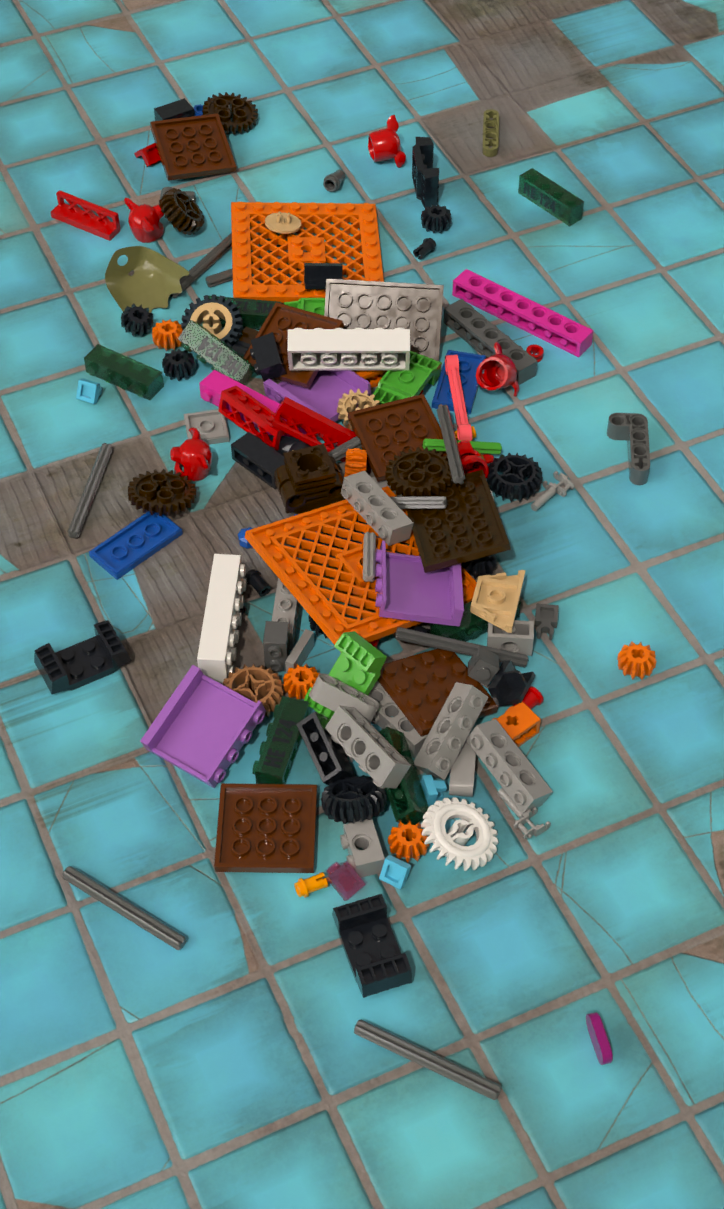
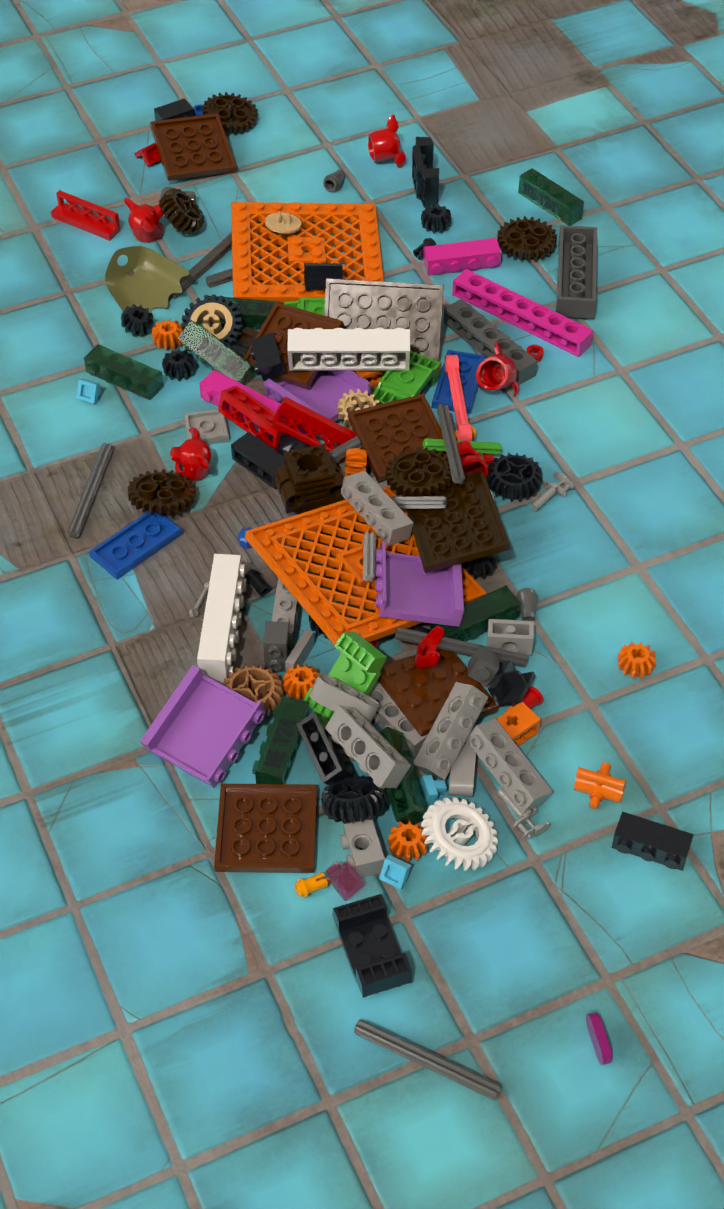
(83, 661): black plate -> none
(124, 908): dark grey axle -> none
(194, 612): none -> light grey hinge
(428, 646): none -> red helmet
(461, 256): none -> dark pink brick
(490, 133): olive beam -> none
(498, 598): tan wing -> none
(527, 238): none -> dark brown gear
(528, 603): none -> dark grey cone
(546, 619): dark grey plate -> none
(577, 271): none -> dark grey brick
(599, 785): none -> orange pin
(634, 430): dark grey beam -> none
(652, 841): none -> black brick

